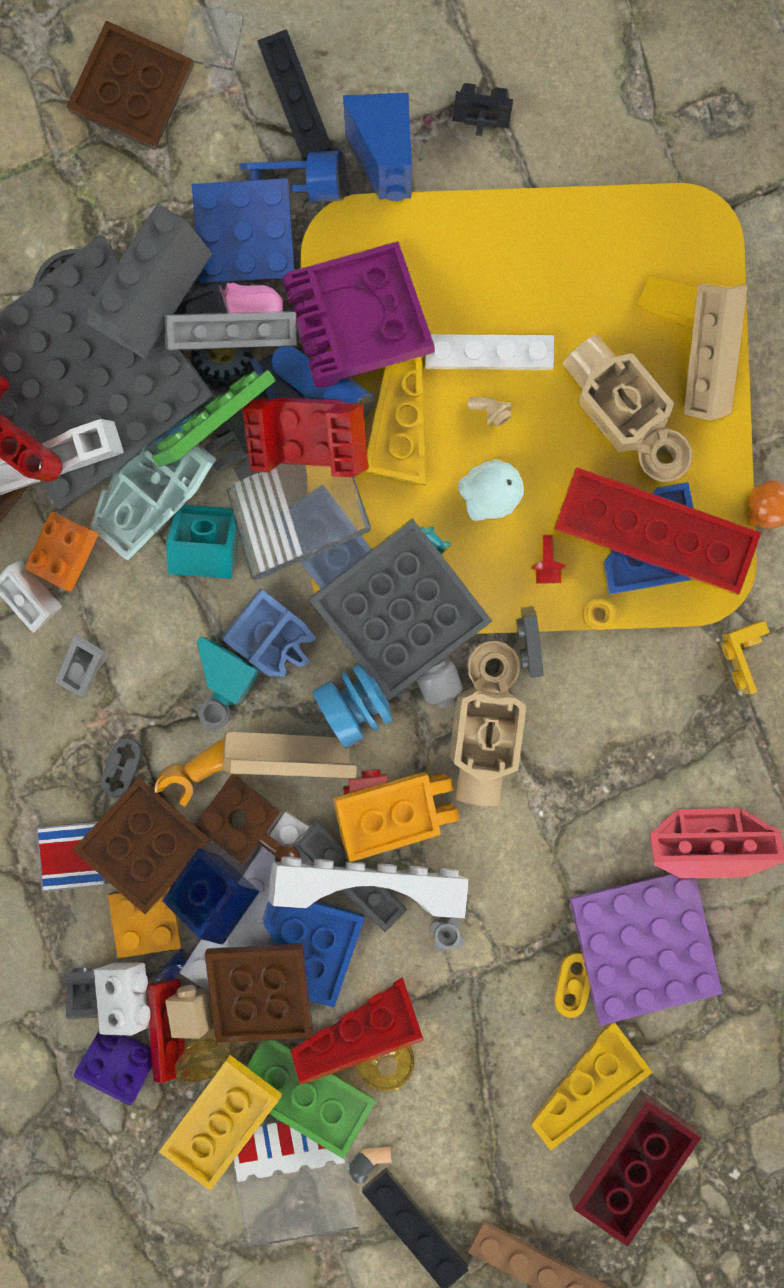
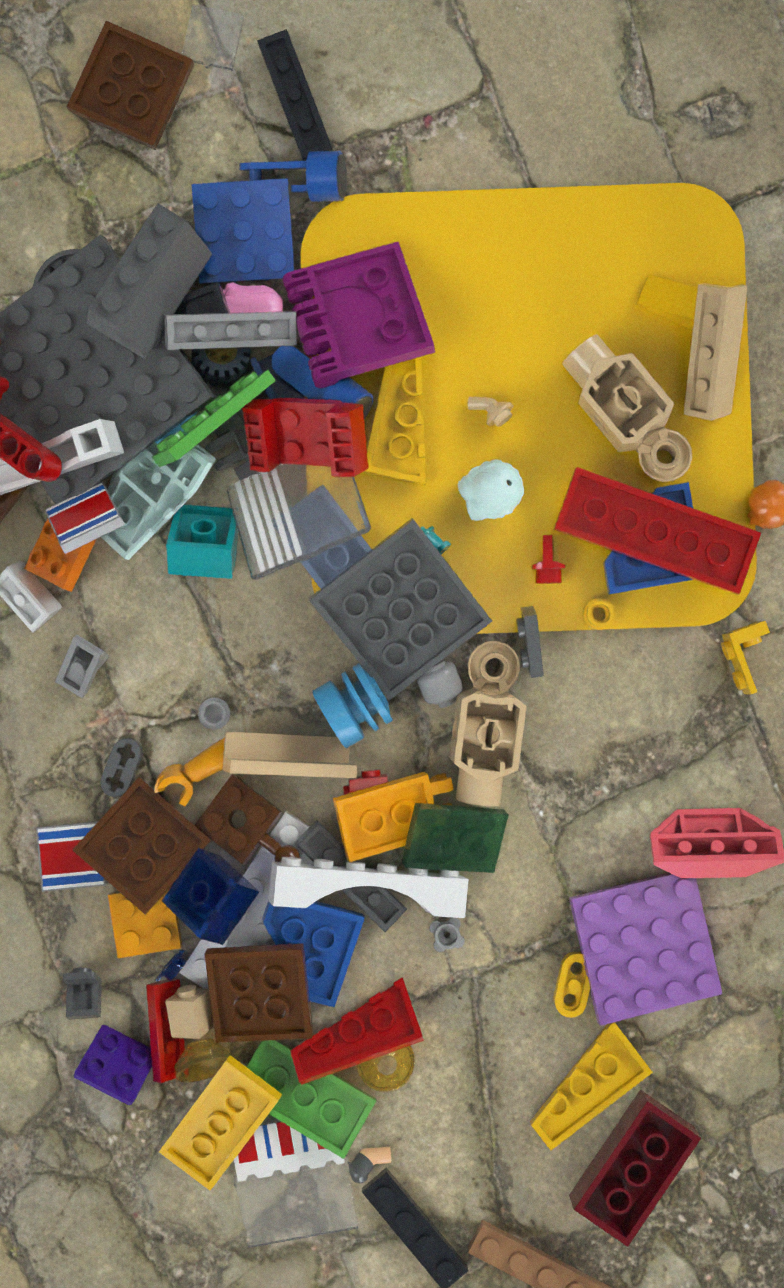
(84, 518): none -> tile
(122, 998): white brick -> none
(226, 672): teal slope -> none
(268, 635): medium blue plate -> none
(381, 140): blue slope -> none
(454, 838): none -> clear green plate
(482, 109): black hips -> none
(492, 352): white plate -> none

